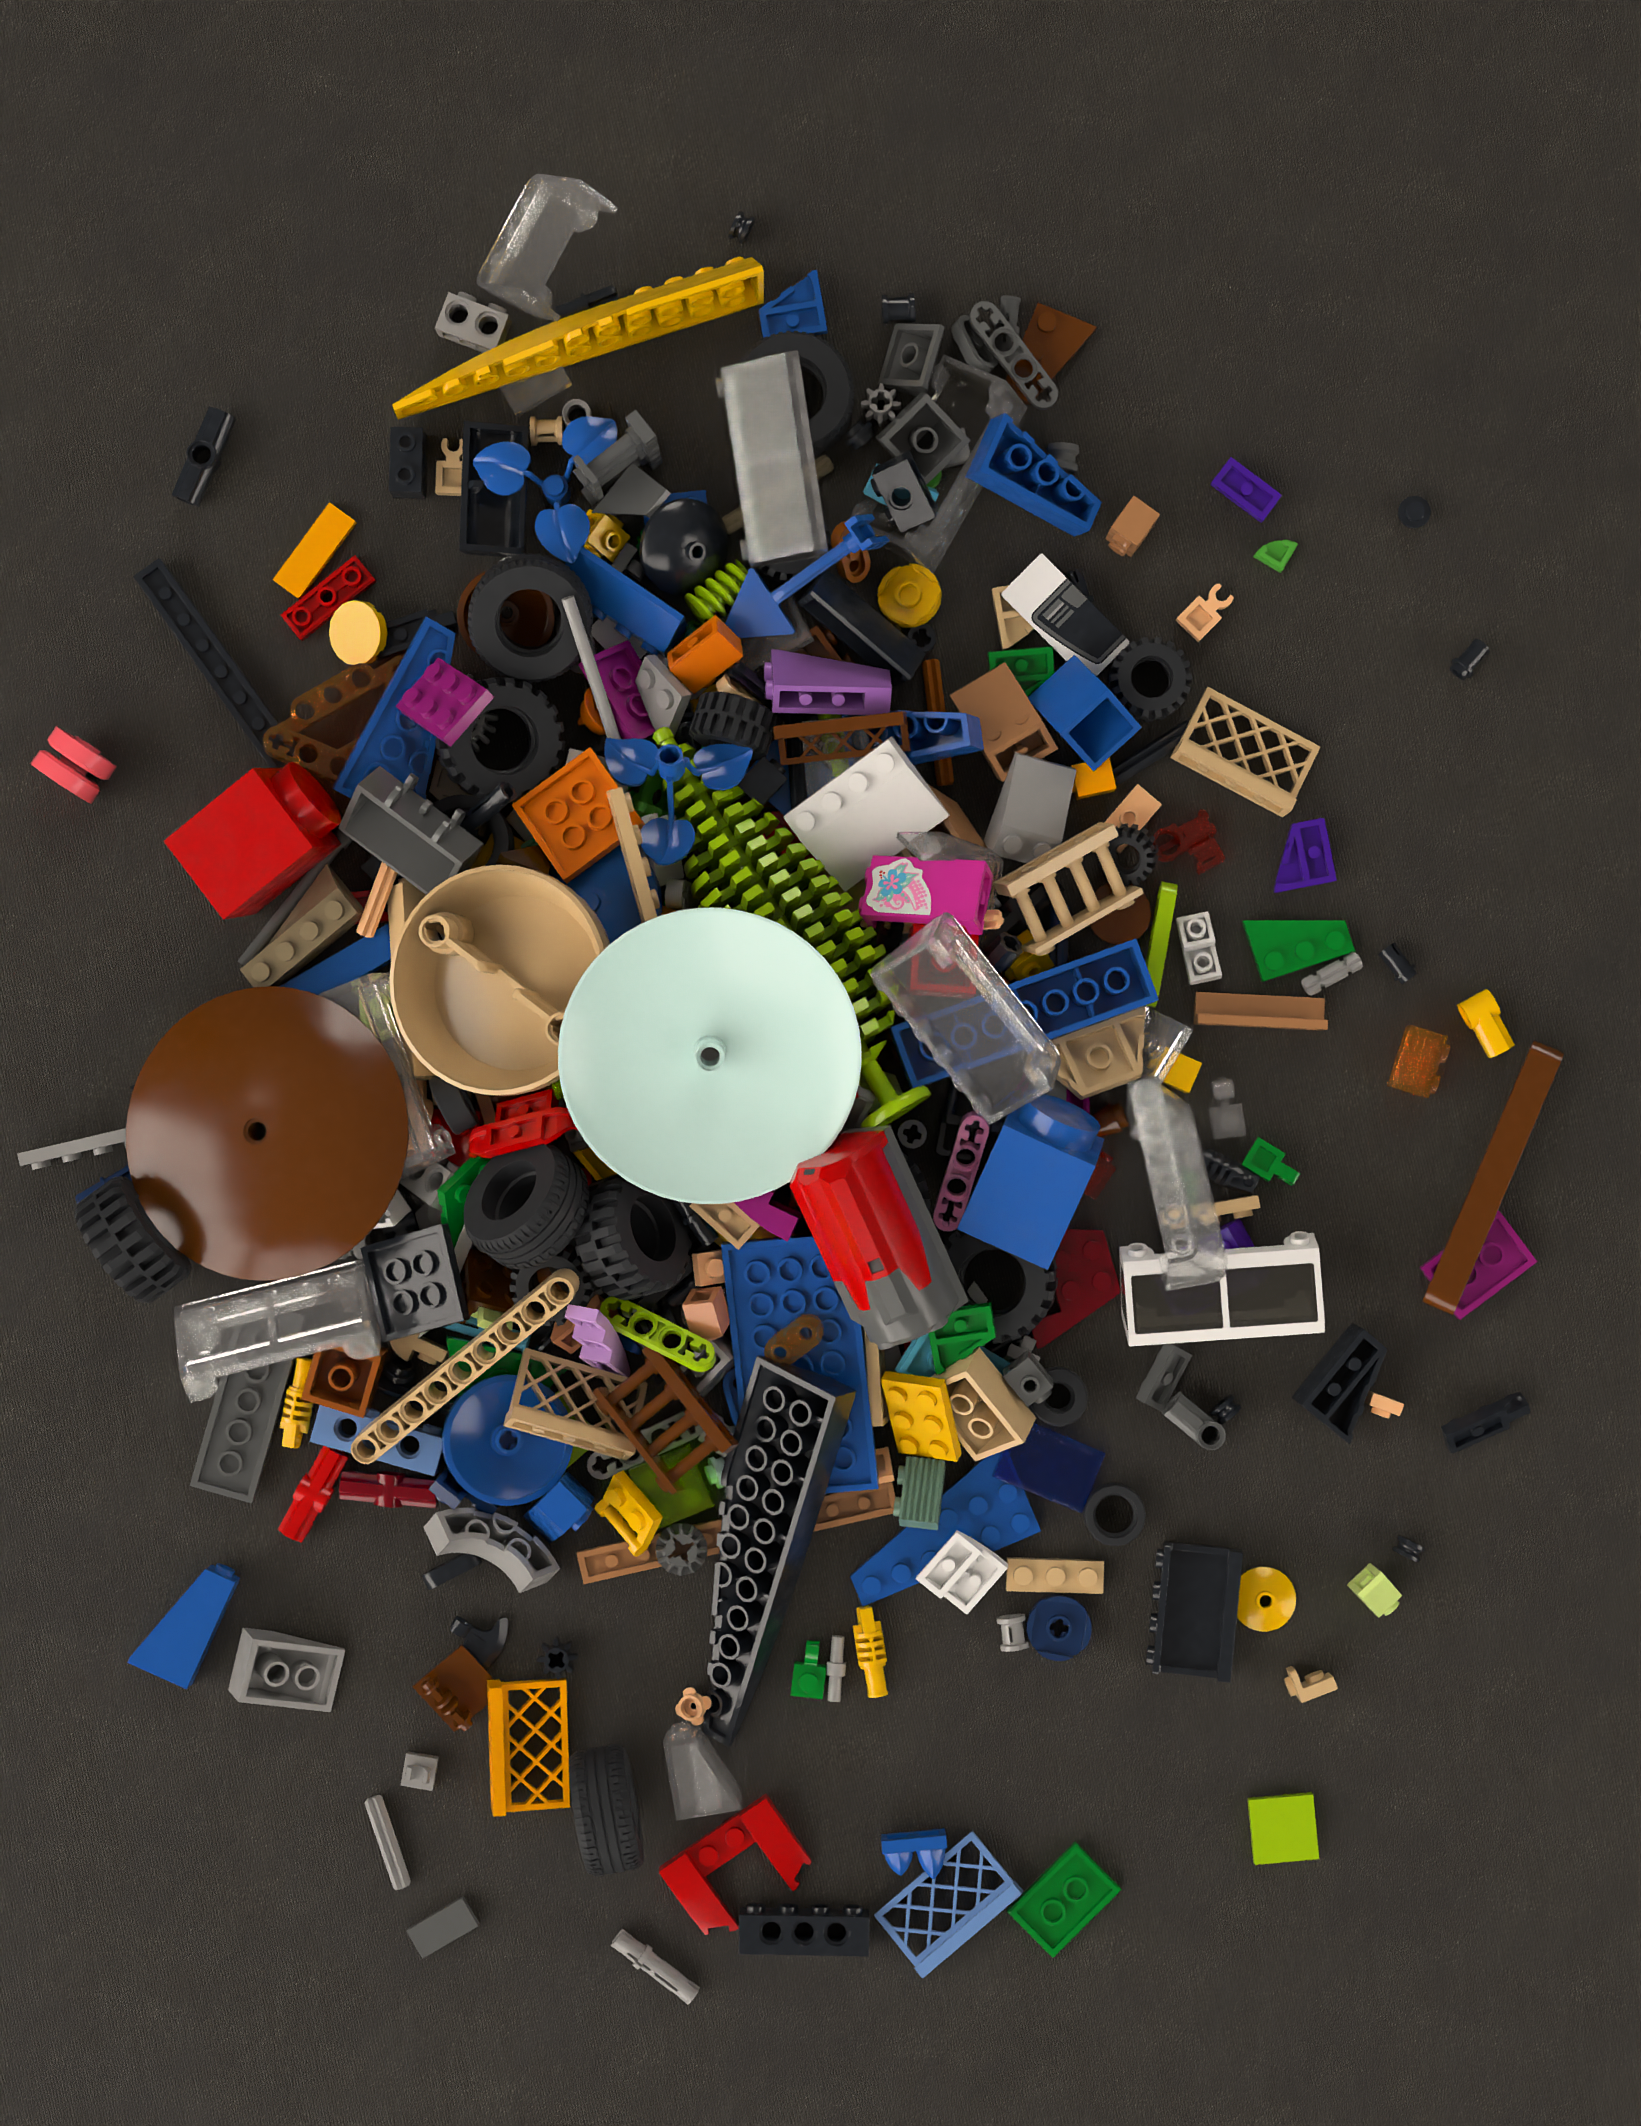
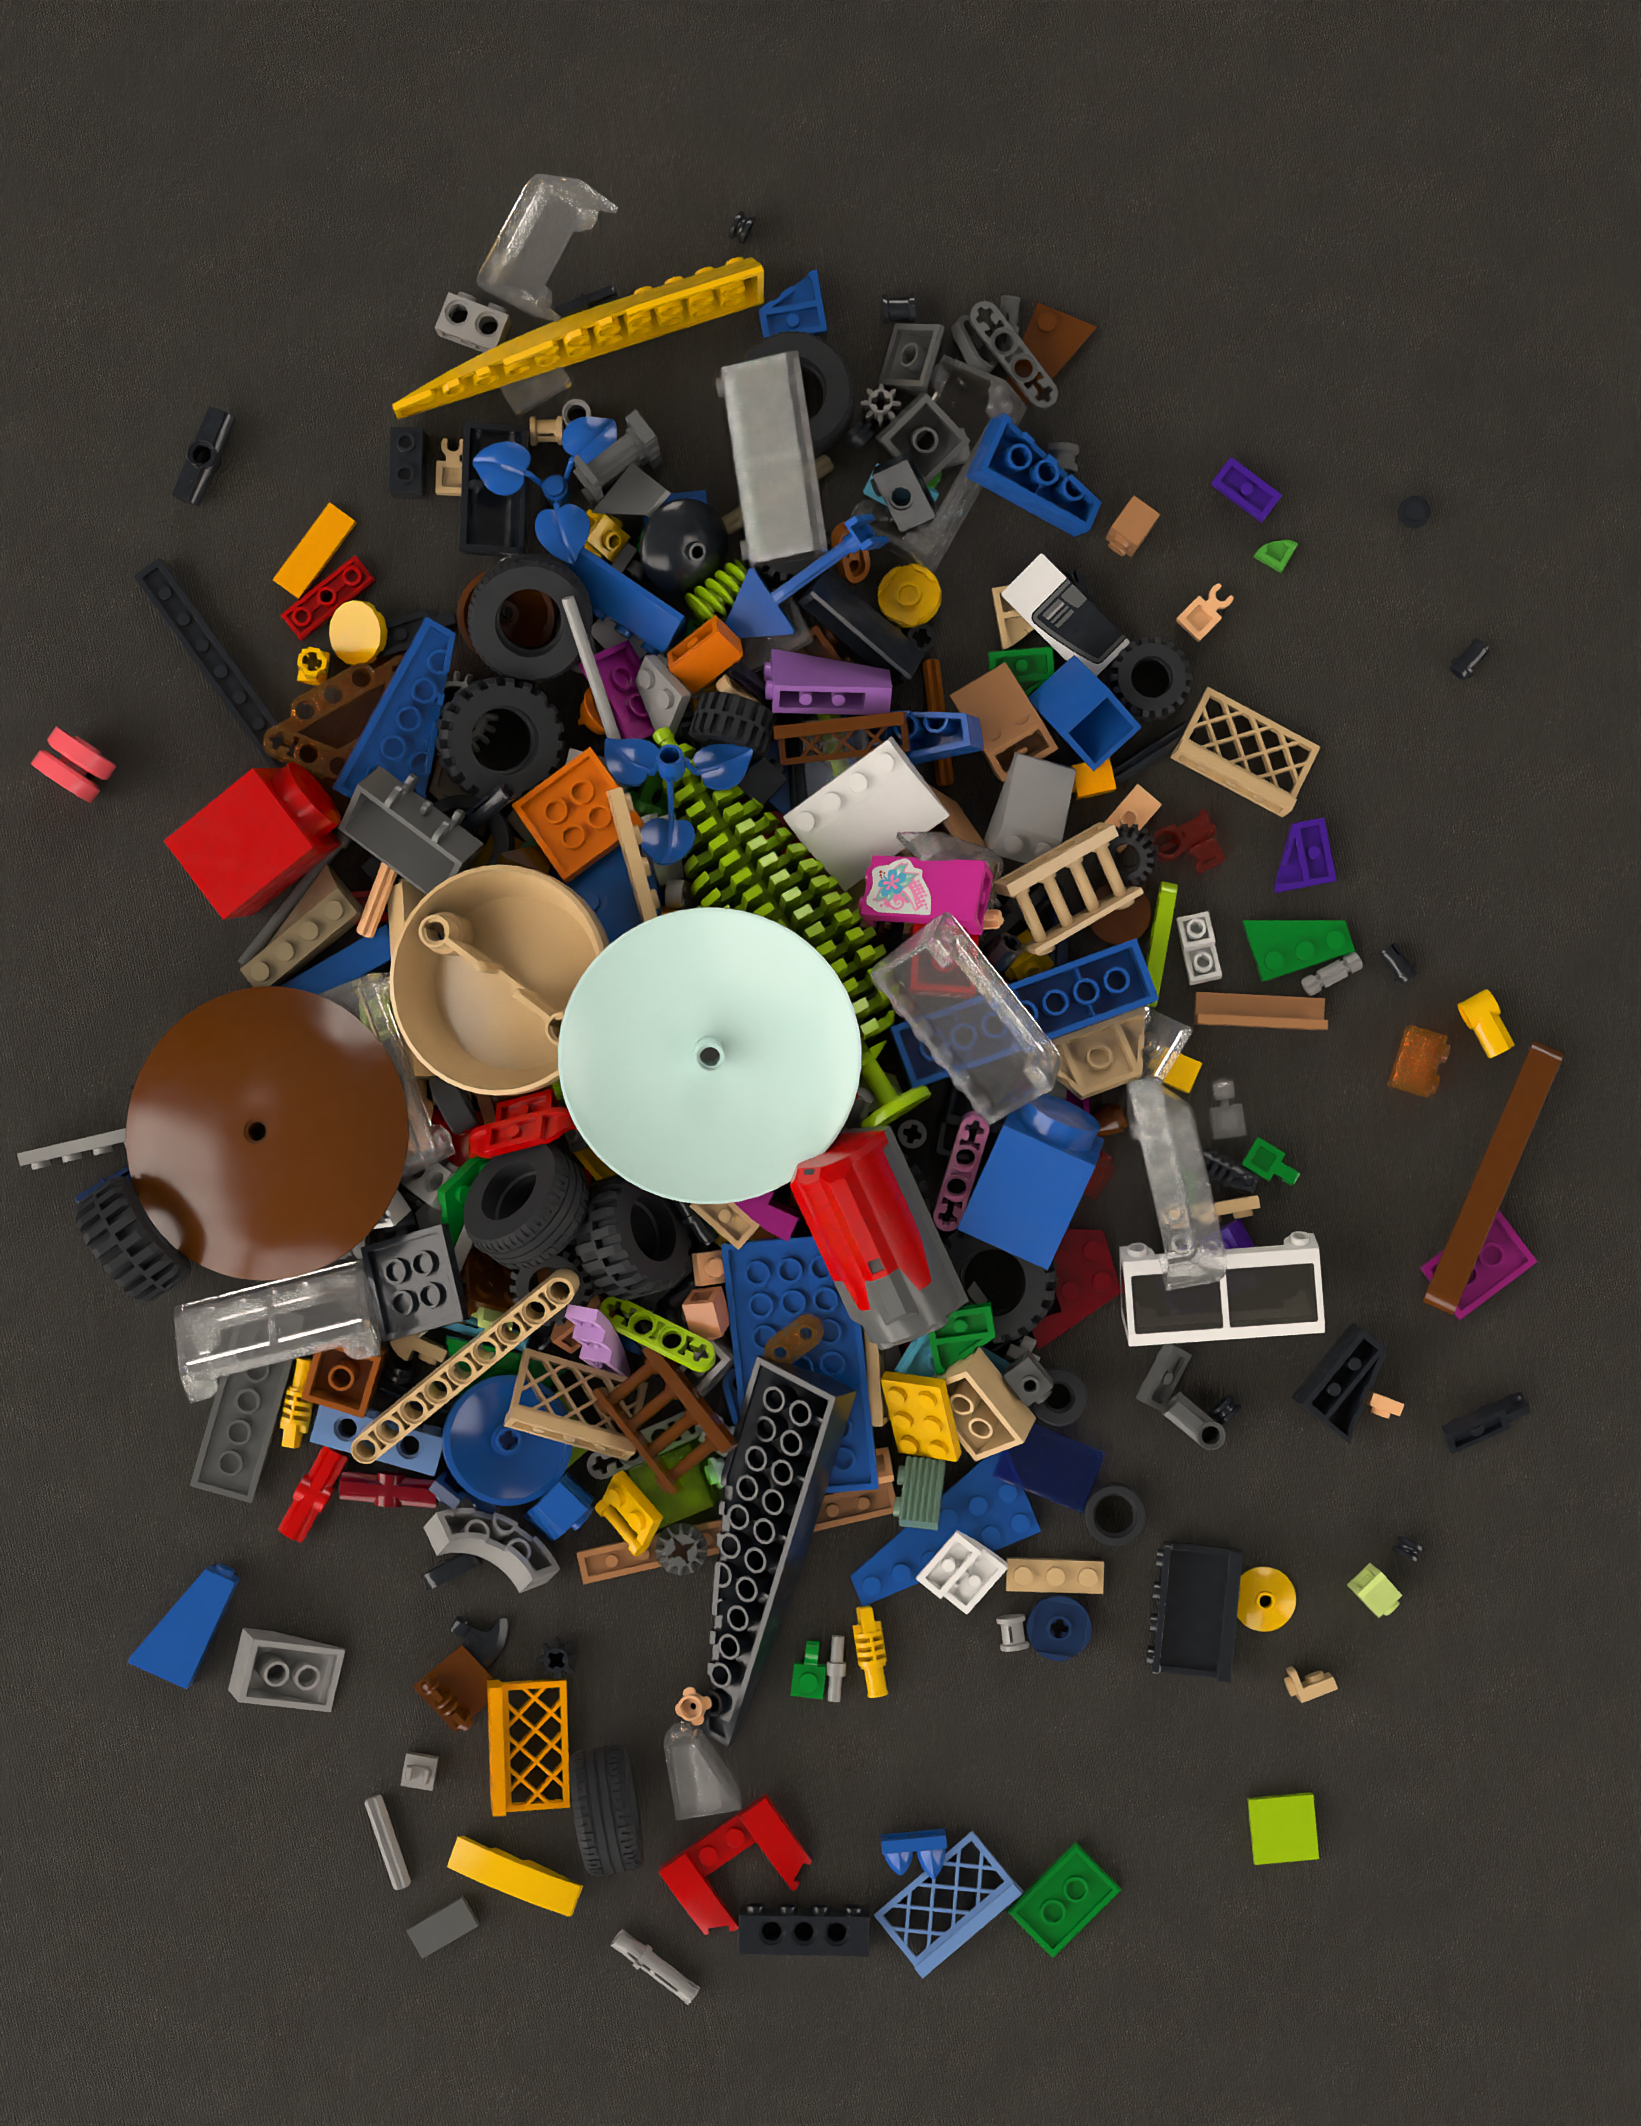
(313, 666): none -> yellow piece
(444, 701): magenta plate -> none
(515, 1876): none -> yellow slope

